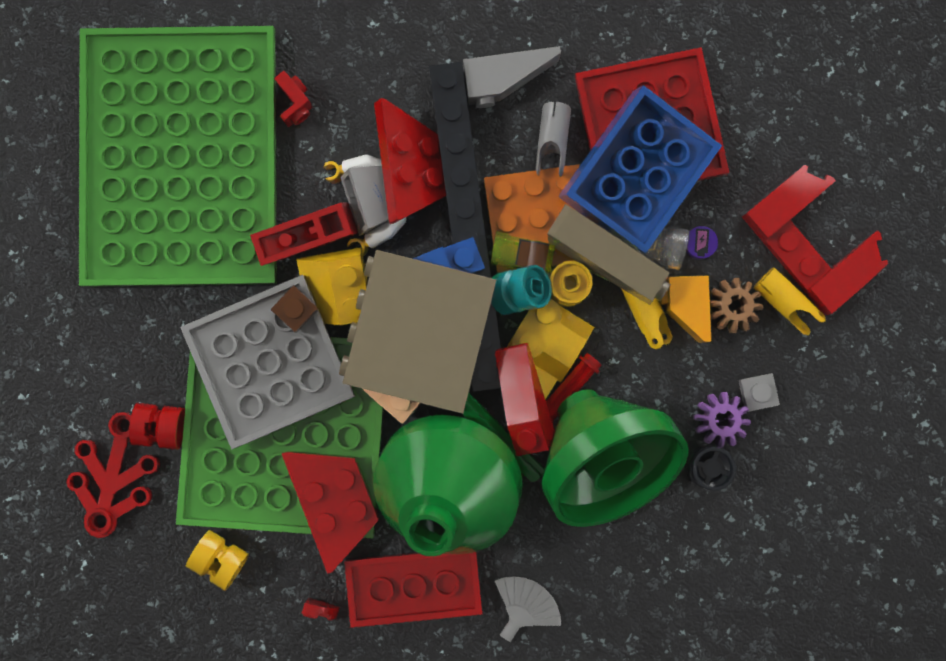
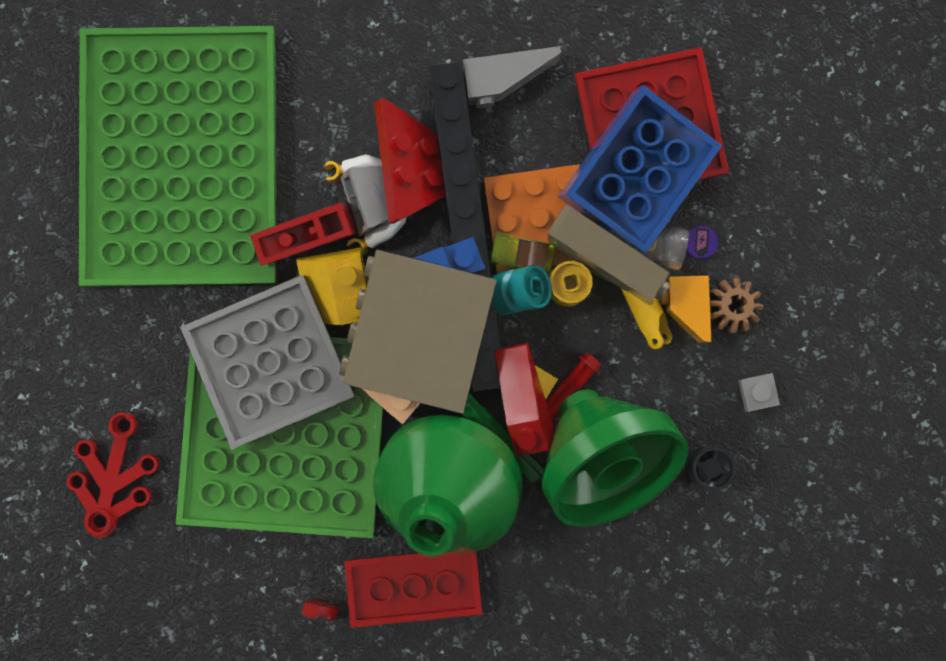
(168, 426): red wheel -> none
(213, 548): yellow wheel -> none
(294, 309): reddish brown plate -> none
(295, 92): red bracket -> none
(333, 502): red wing -> none
(526, 605): light grey hand -> none
(553, 133): light grey piece -> none
(553, 338): yellow slope -> none
(734, 419): medium lavender gear -> none
(787, 299): yellow piece -> none
(824, 285): red wedge -> none

